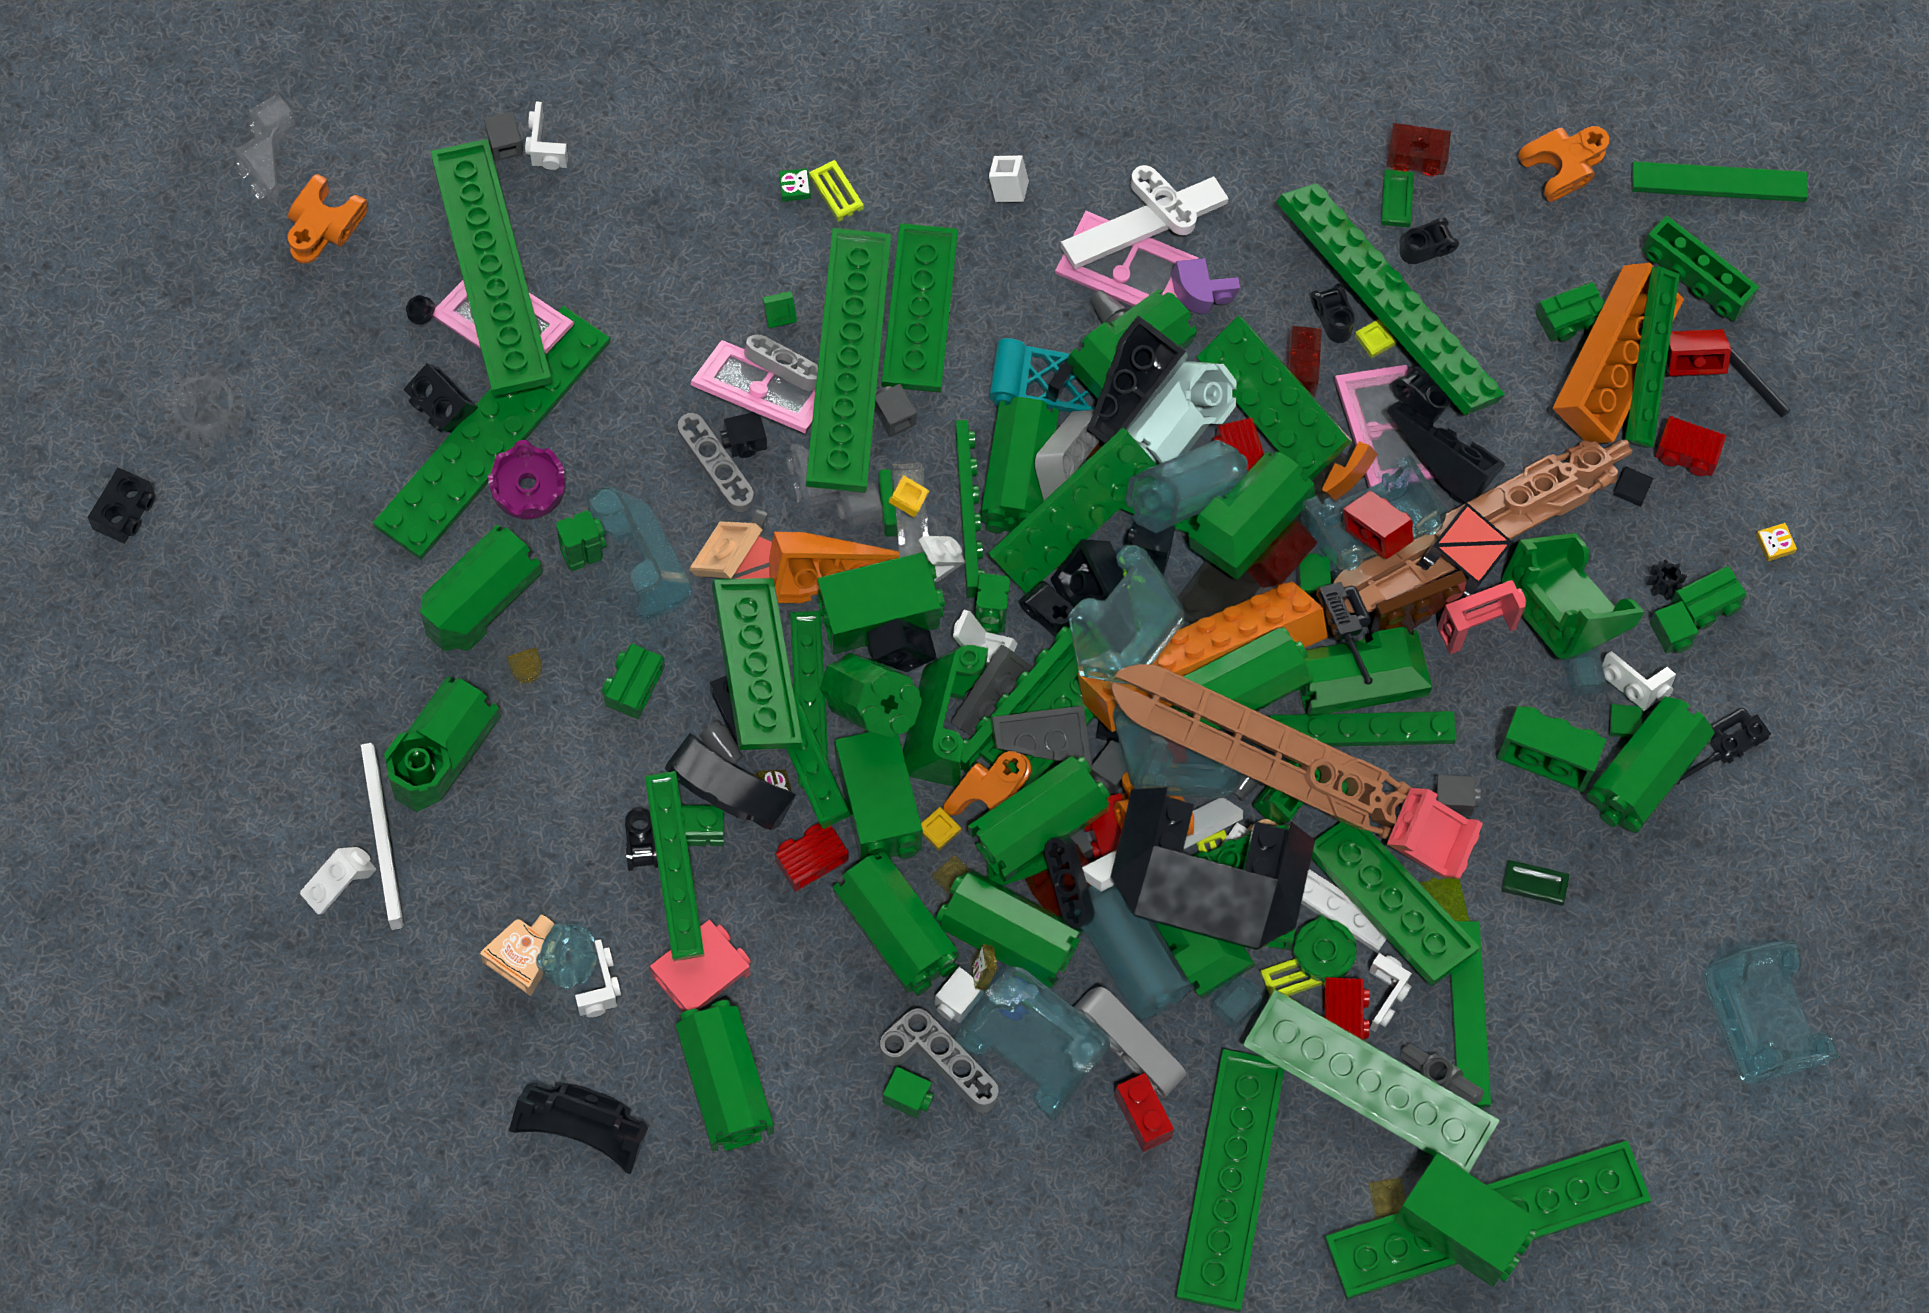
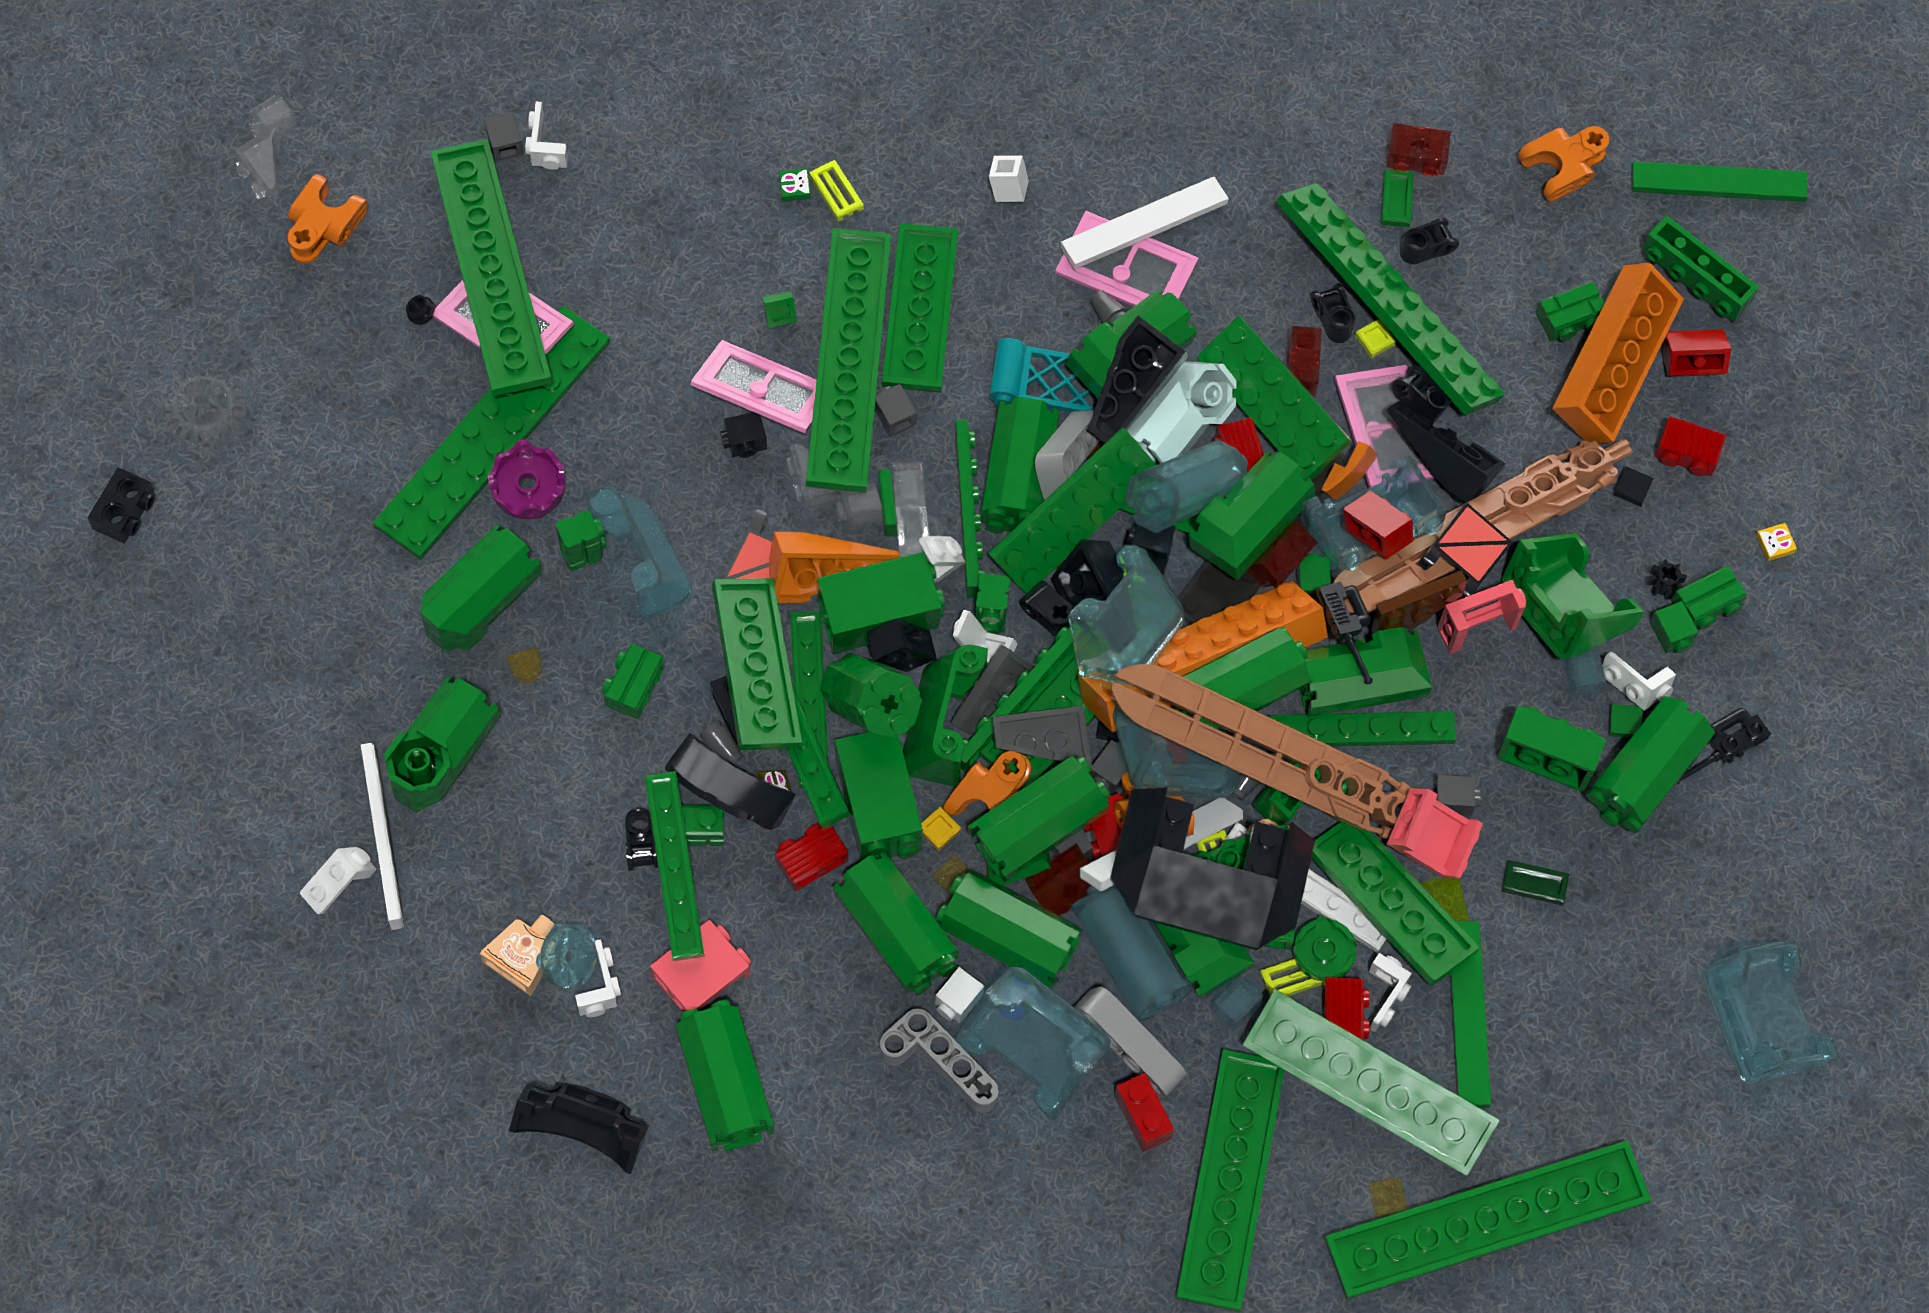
(443, 394): black brick -> none
(717, 461): light grey beam -> none
(725, 549): light nougat tile -> none
(767, 352): light grey beam -> none
(908, 496): yellow tile -> none
(908, 1093): green brick -> none
(984, 967): clear yellow tile -> none
(1059, 382): black tile -> none
(1063, 894): black beam -> none
(1164, 212): white beam -> none
(1196, 289): medium lavender brick -> none
(1431, 1065): dark grey axle -> none
(1467, 1221): green brick -> none
(1652, 357): green tile -> none
(1758, 384): black bar -> none

